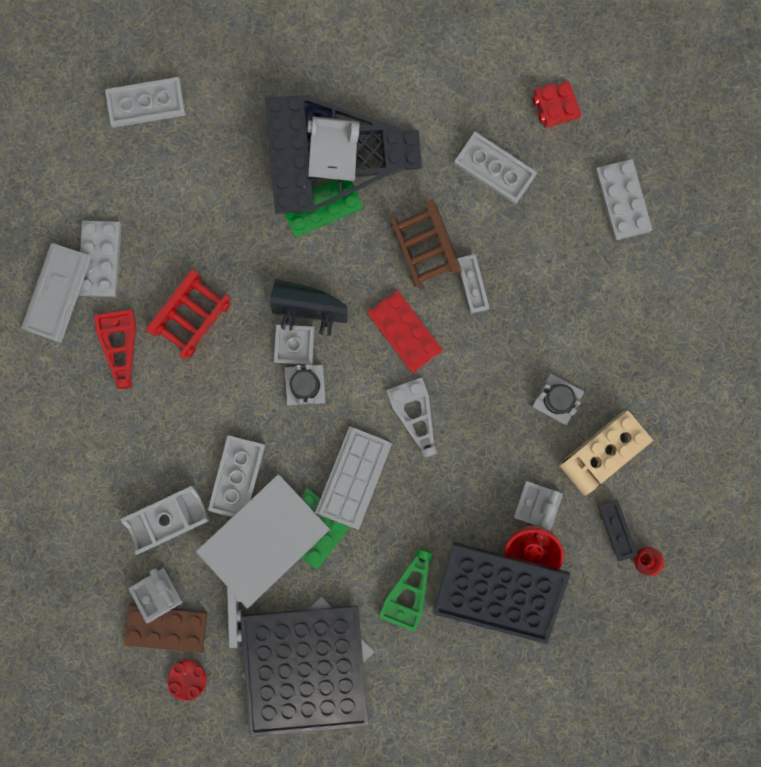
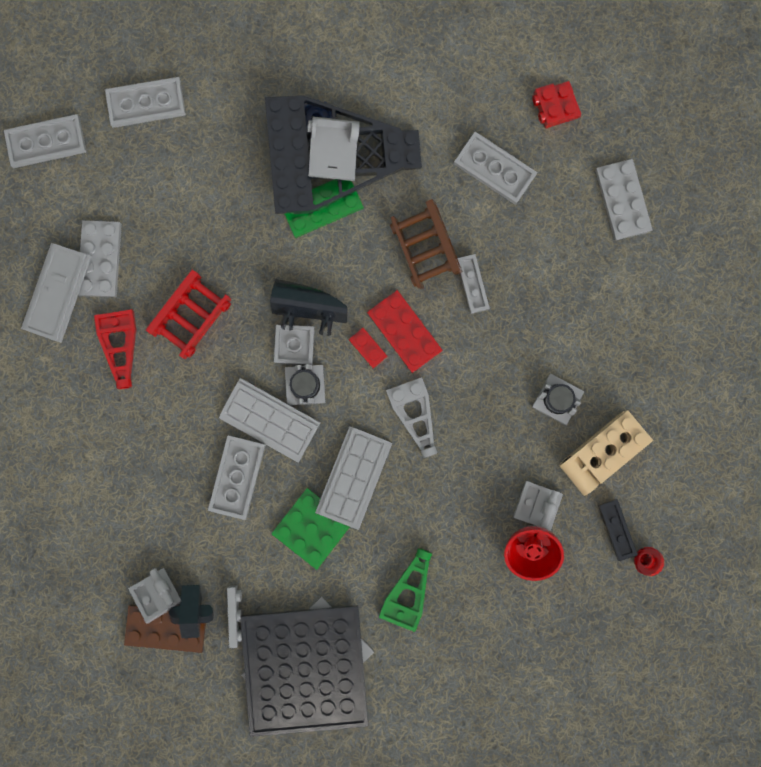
(45, 141): none -> light grey plate
(185, 513): light grey piece -> none
(186, 680): red dish -> none
(191, 612): none -> black piece
(262, 541): light grey piece -> none
(269, 420): none -> light grey piece
(368, 348): none -> red plate
(501, 592): black plate -> none

